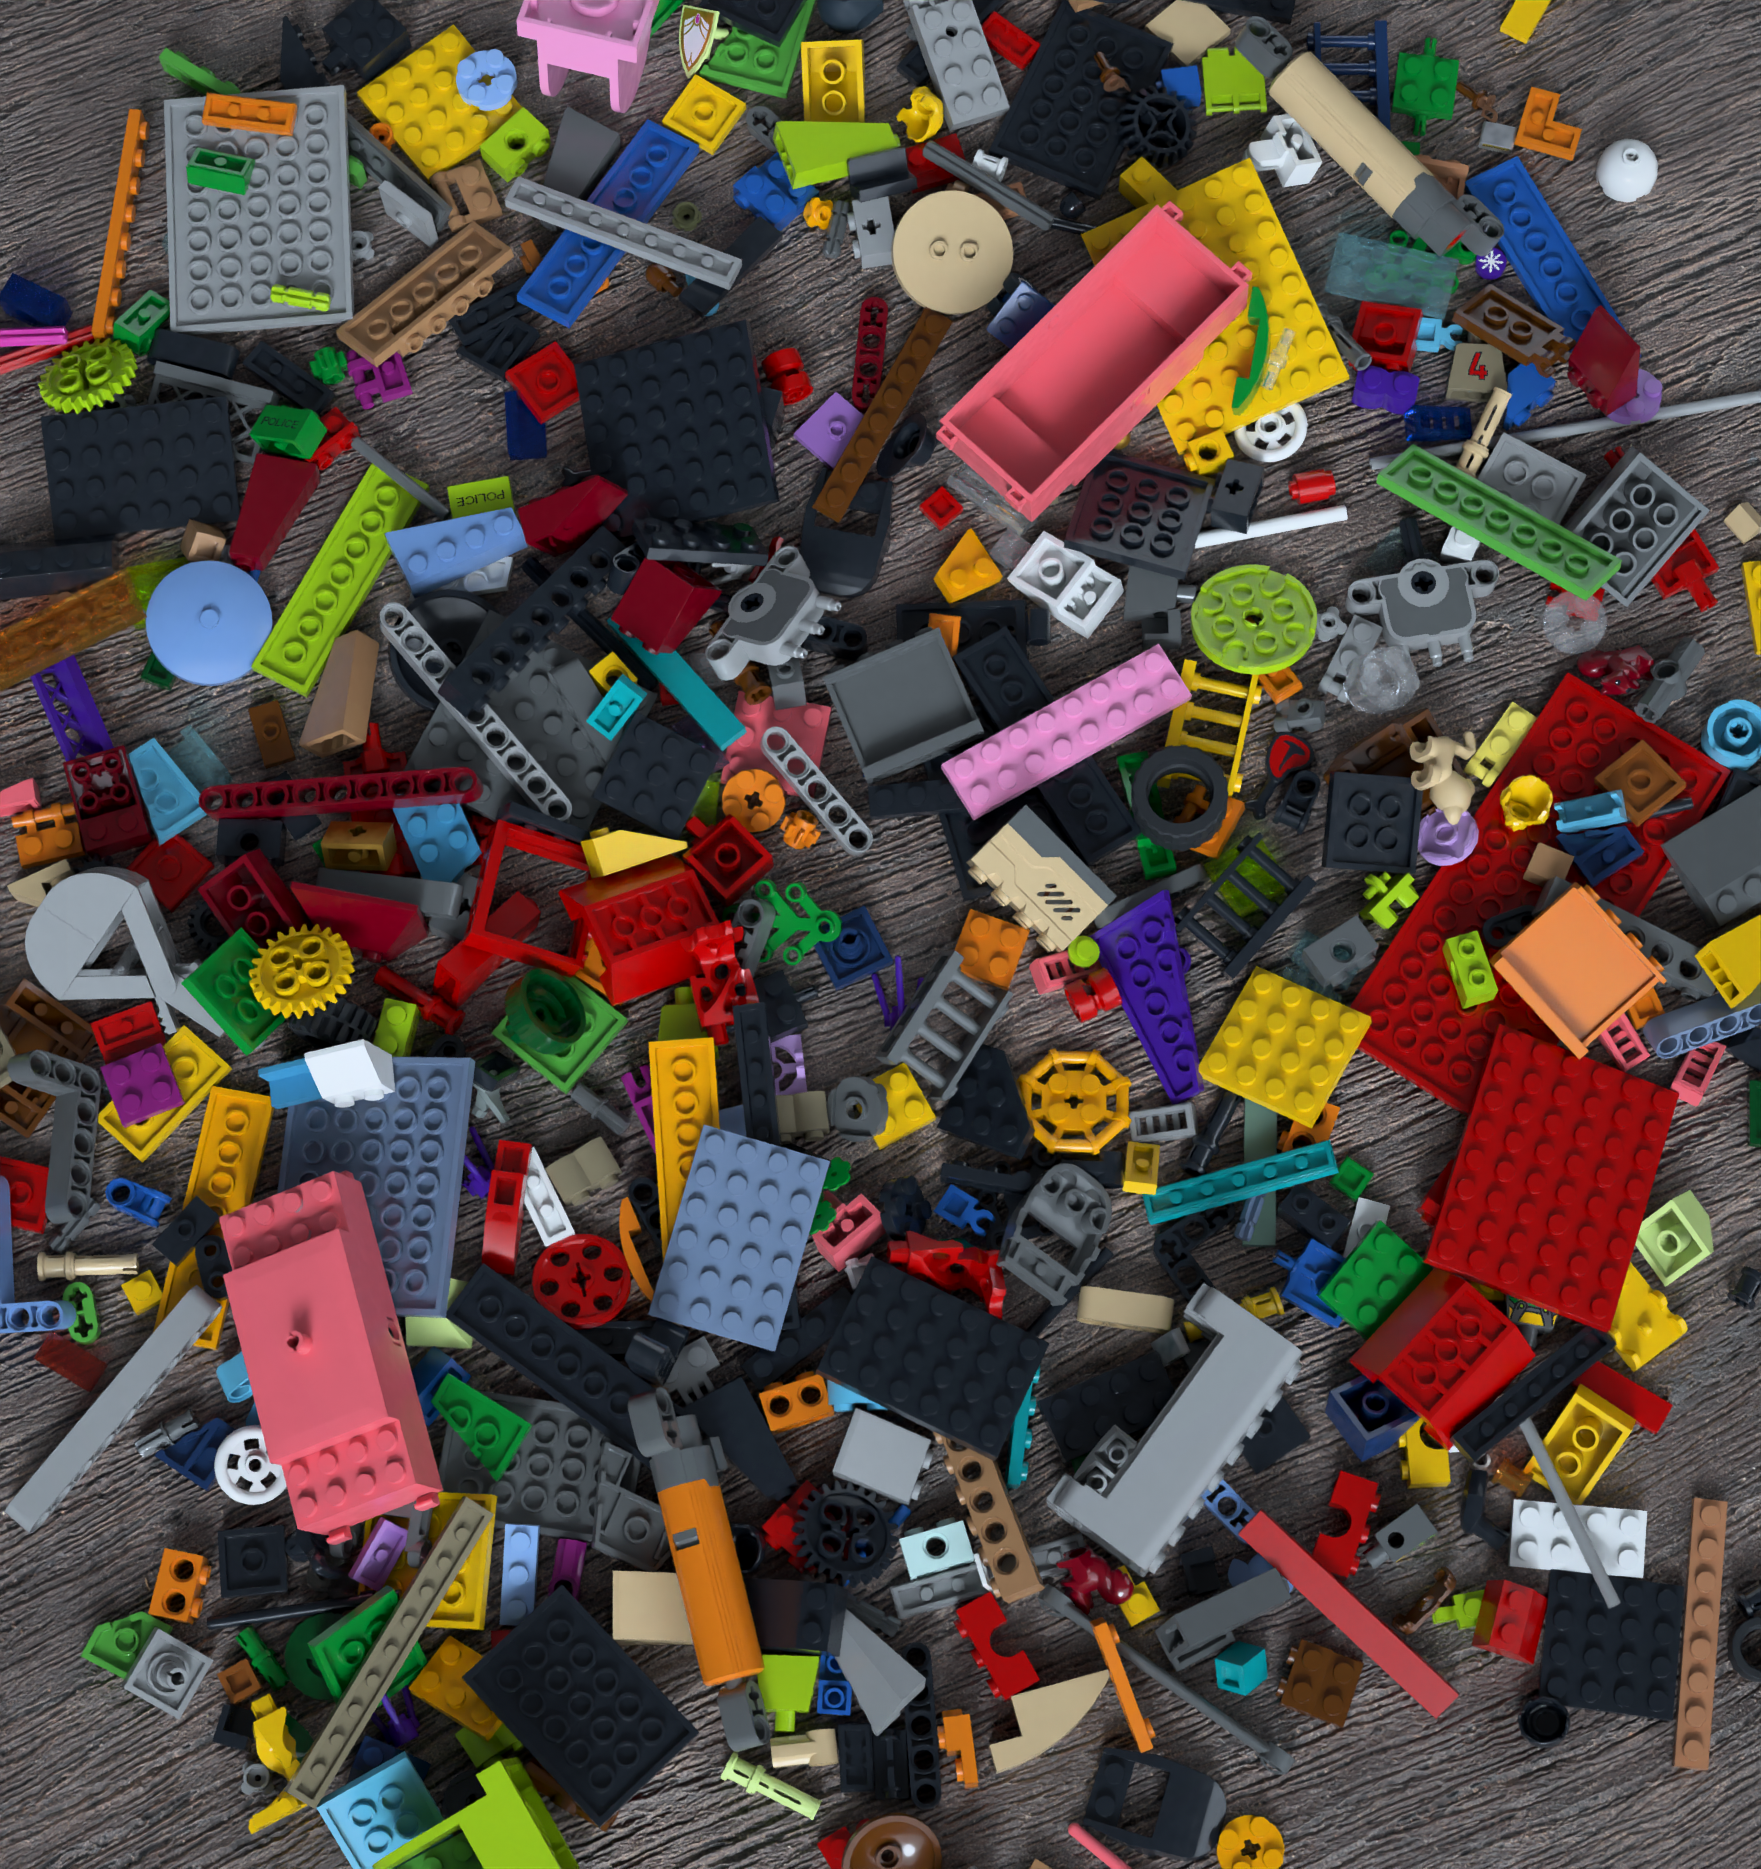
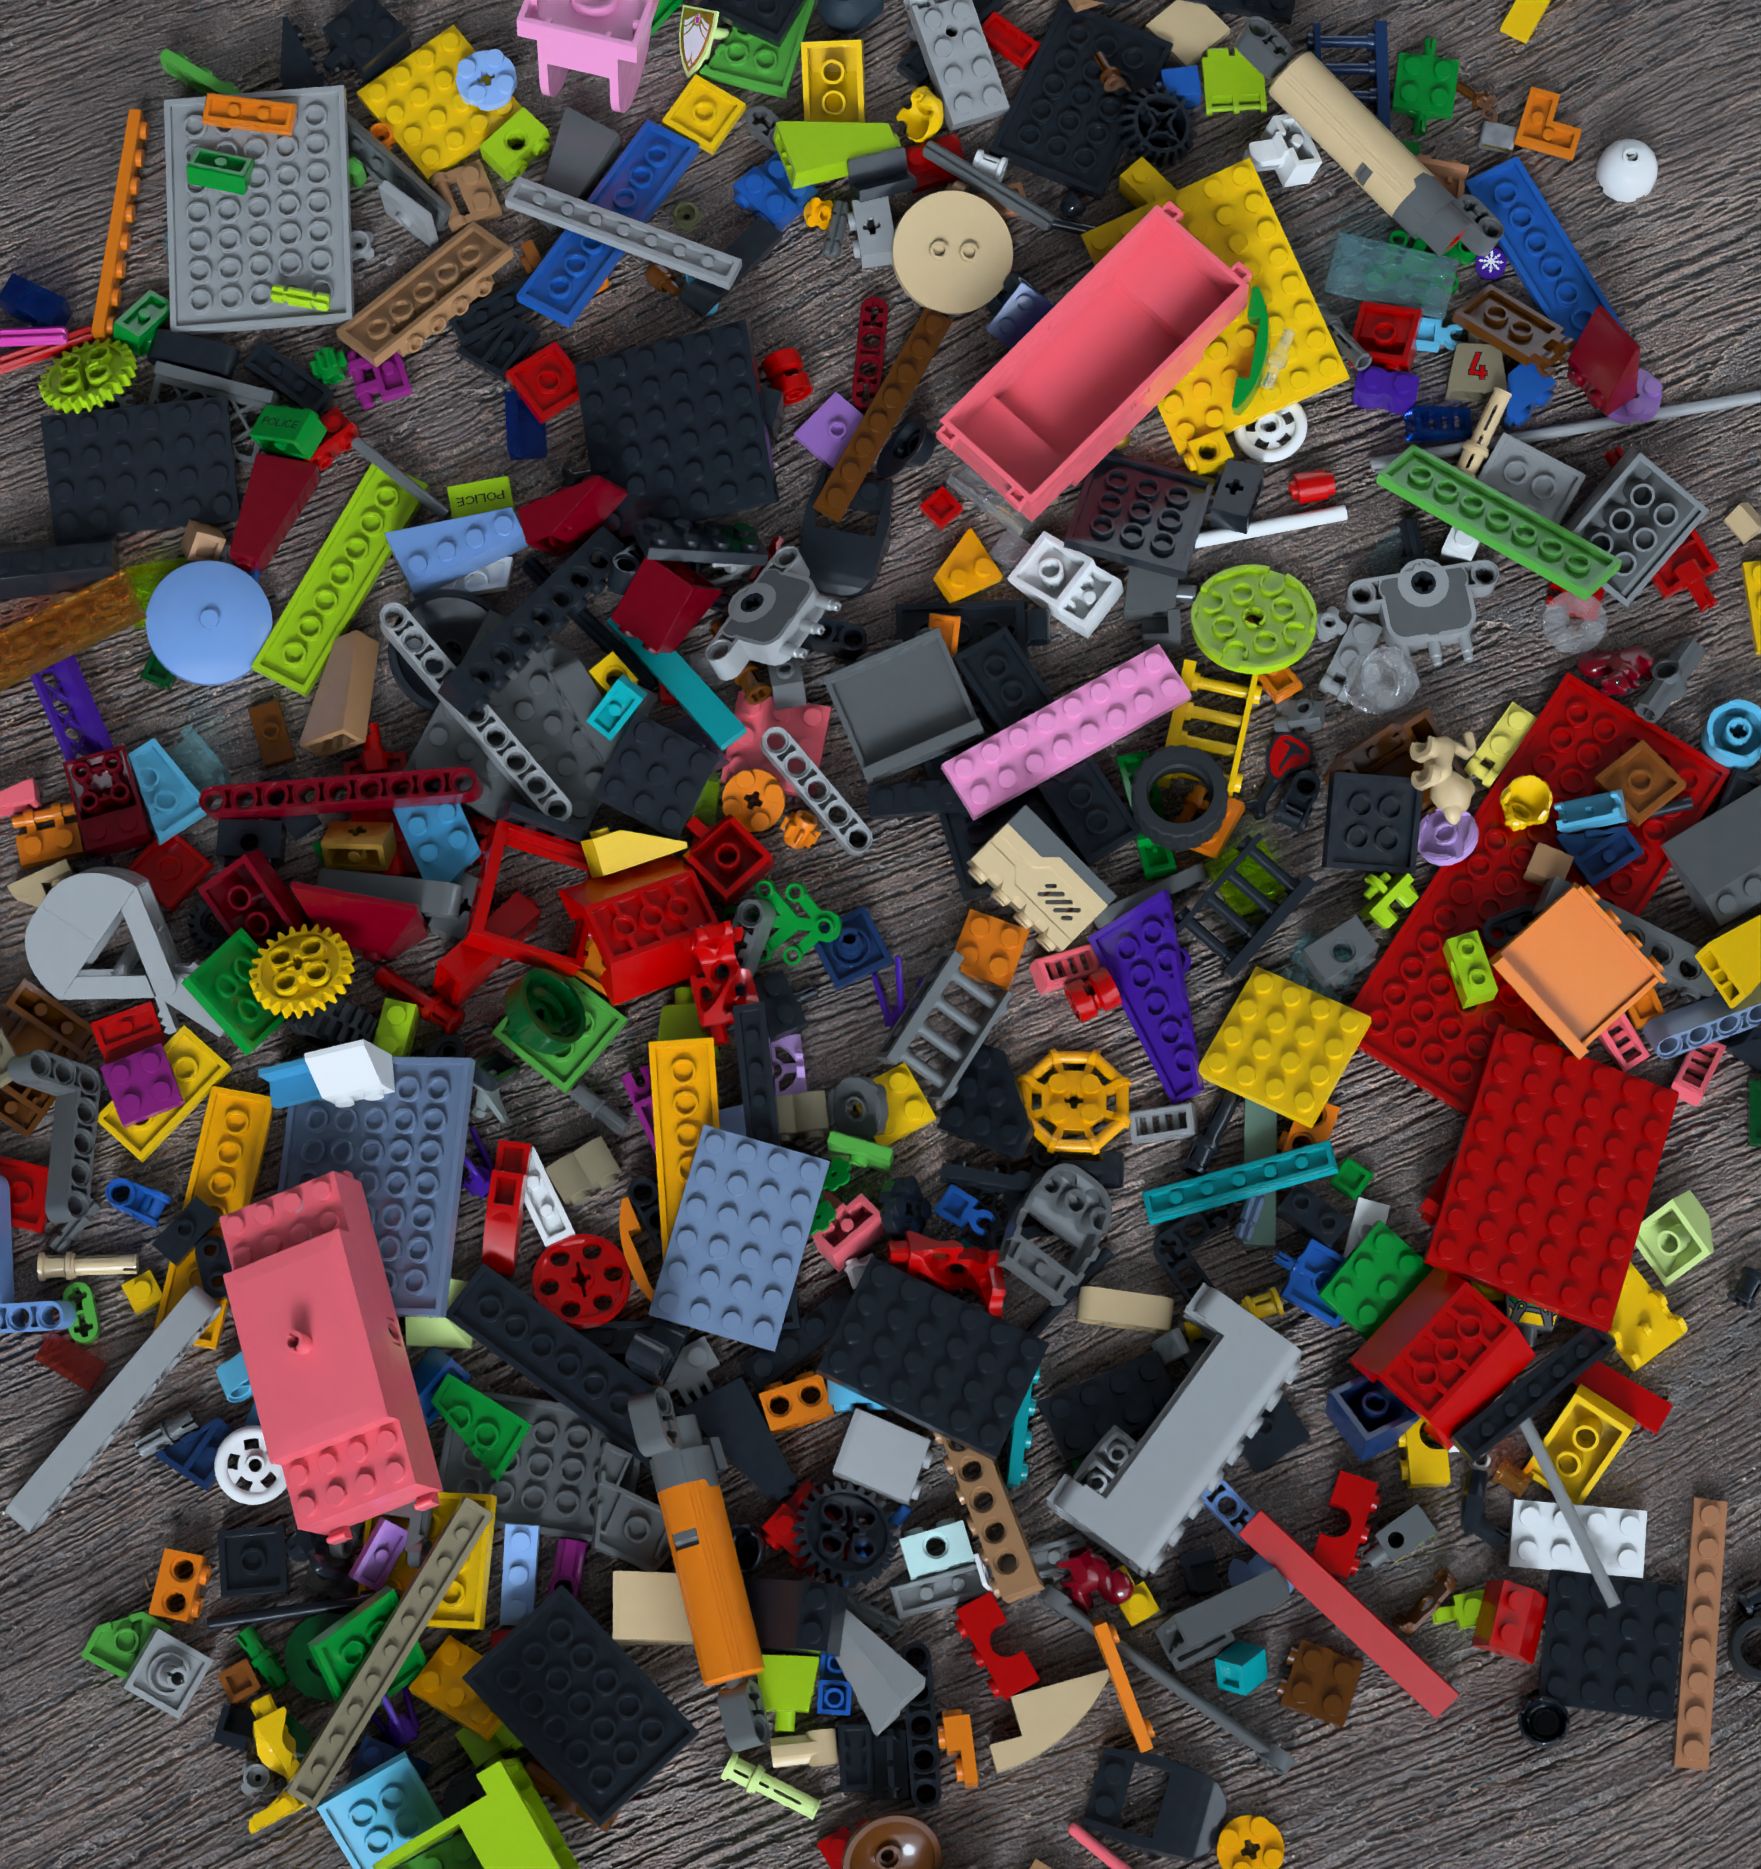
(860, 1152): none -> bright green plate
(1083, 951): lime plate -> none
(1141, 1168): yellow slope -> none

